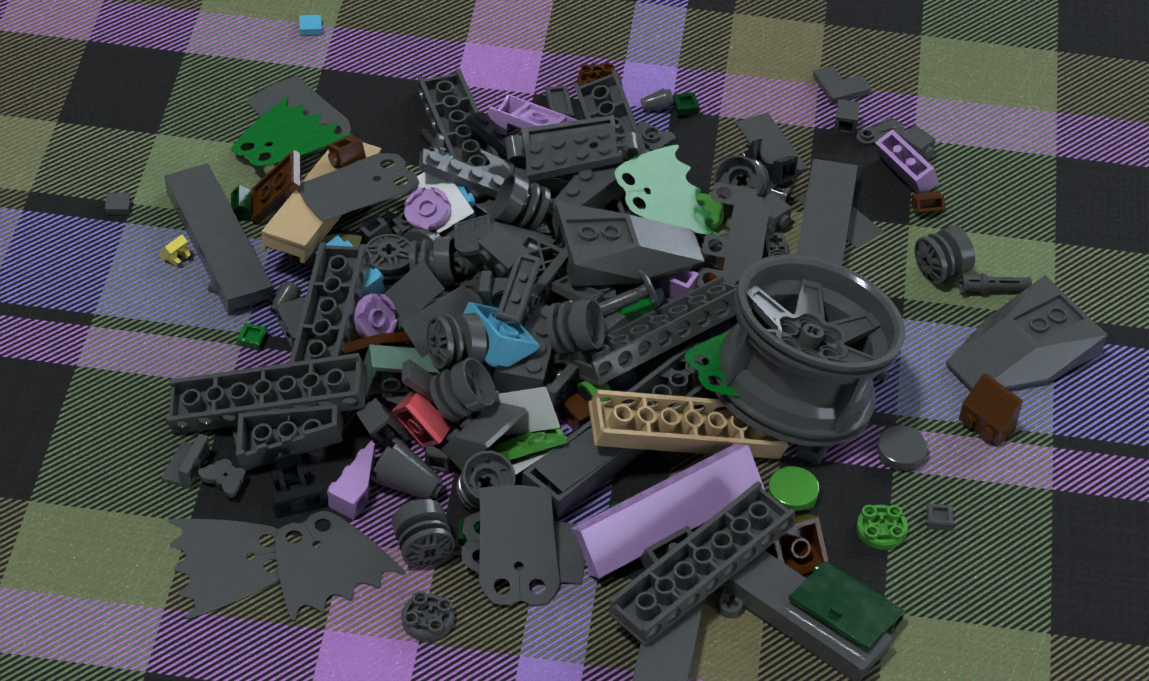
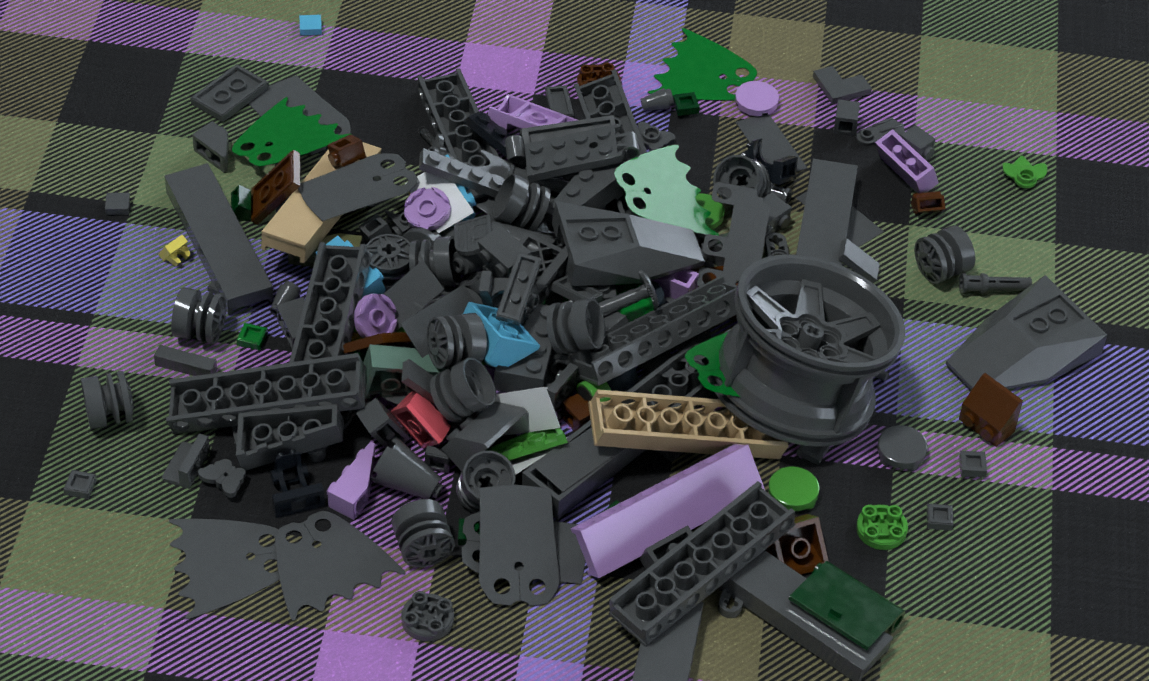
(80, 484): none -> dark grey tile
(107, 400): none -> dark grey wheel
(184, 361): none -> dark grey piece
(198, 315): none -> dark grey wheel
(213, 145): none -> dark grey slope
(229, 93): none -> dark grey tile
(699, 68): none -> green piece
(757, 98): none -> lavender tile
(858, 260): none -> tile
(972, 464): none -> dark grey plate
(1024, 173): none -> bright green plate

